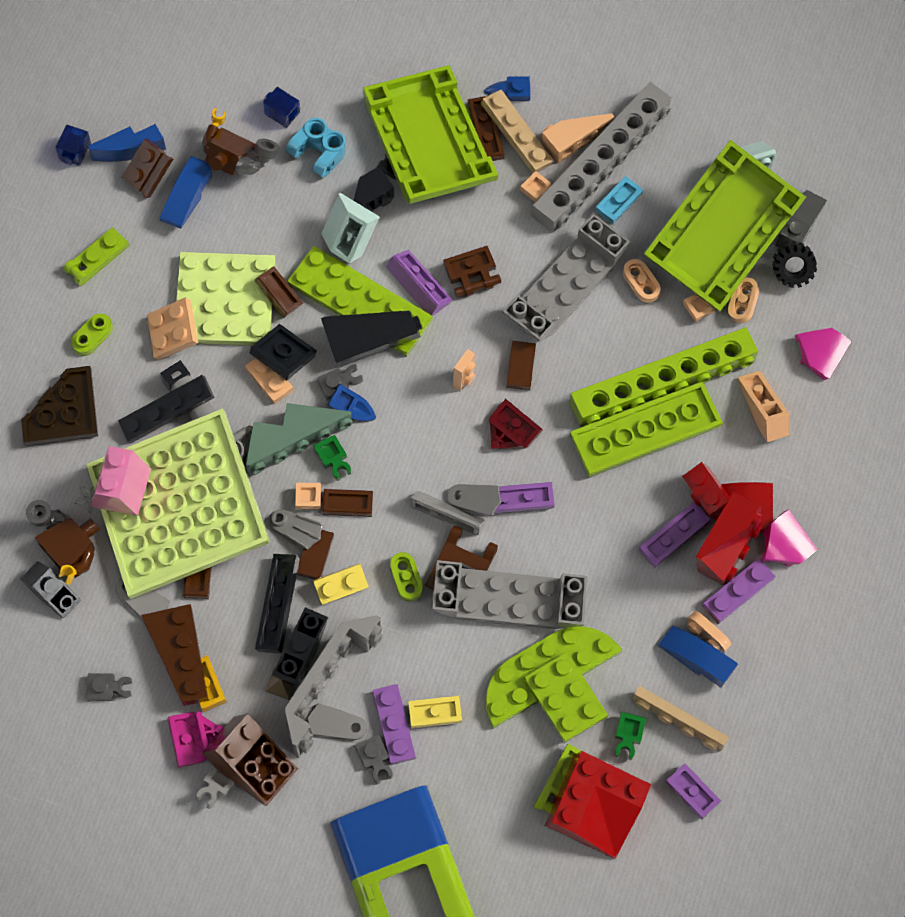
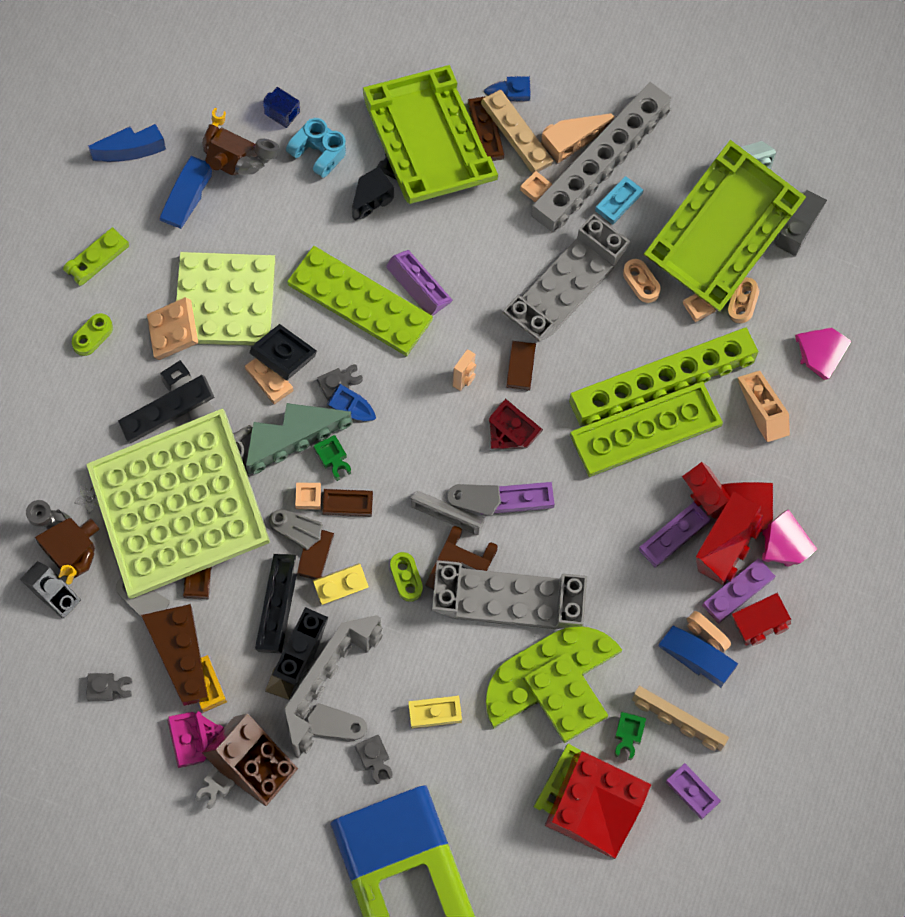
(64, 410): dark brown plate -> none
(73, 145): clear blue brick -> none
(121, 482): bright pink slope -> none
(147, 168): reddish brown plate -> none
(278, 292): reddish brown tile -> none
(348, 228): light aqua slope -> none
(370, 333): black slope -> none
(394, 724): medium lavender plate -> none
(469, 265): reddish brown plate -> none
(762, 619): none -> red brick
(788, 252): black tyre -> none

